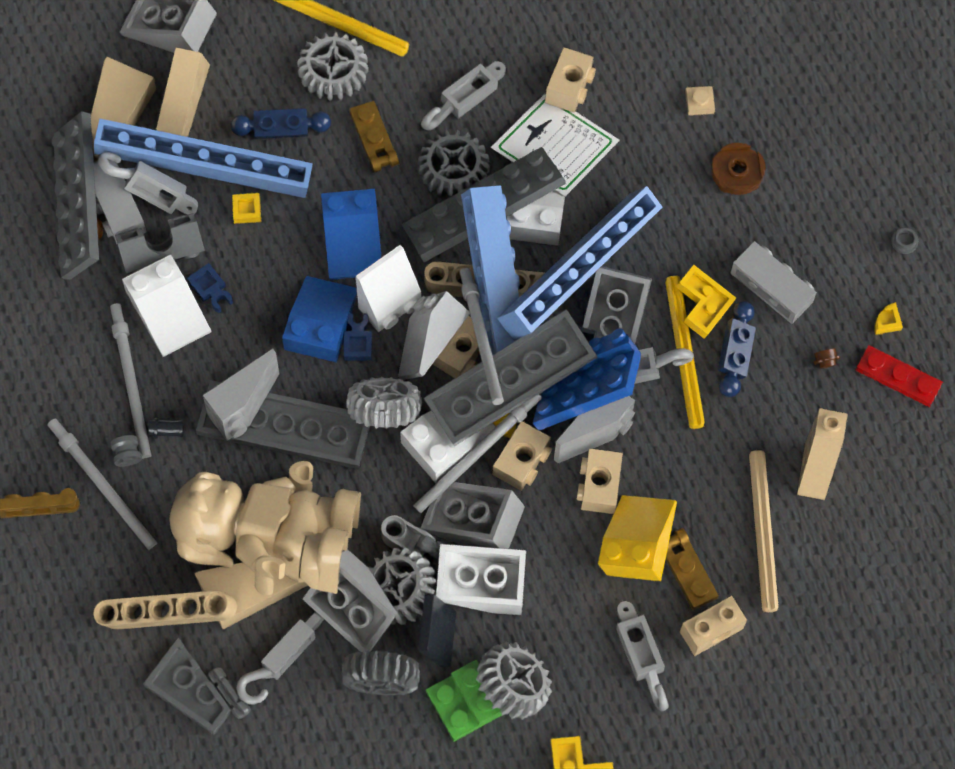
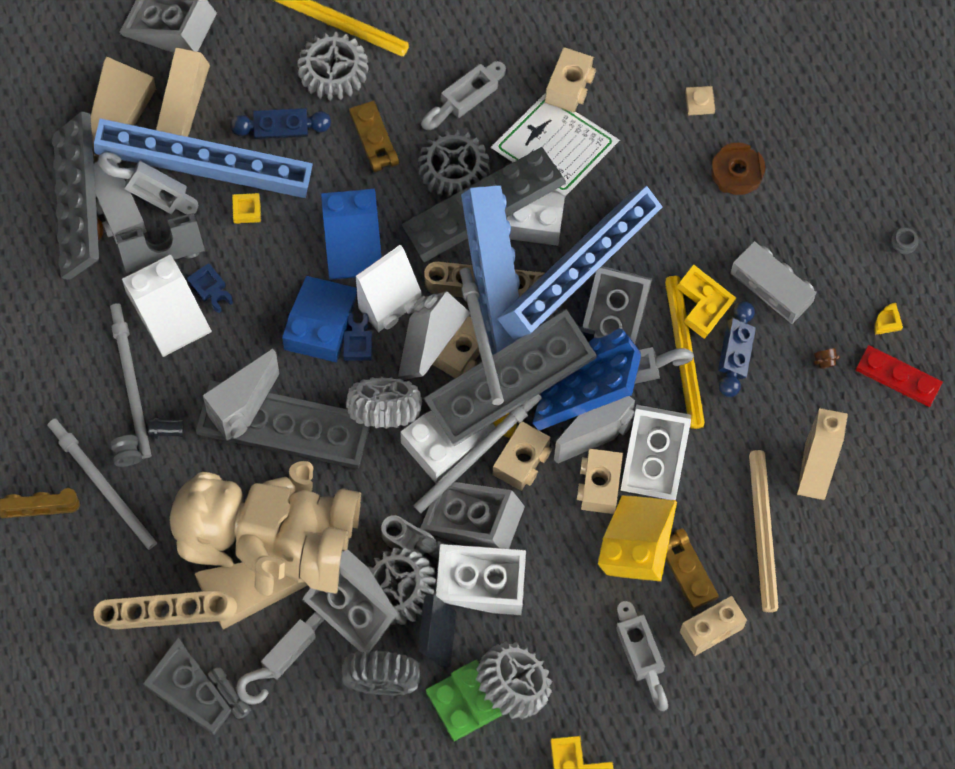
(656, 452): none -> white slope

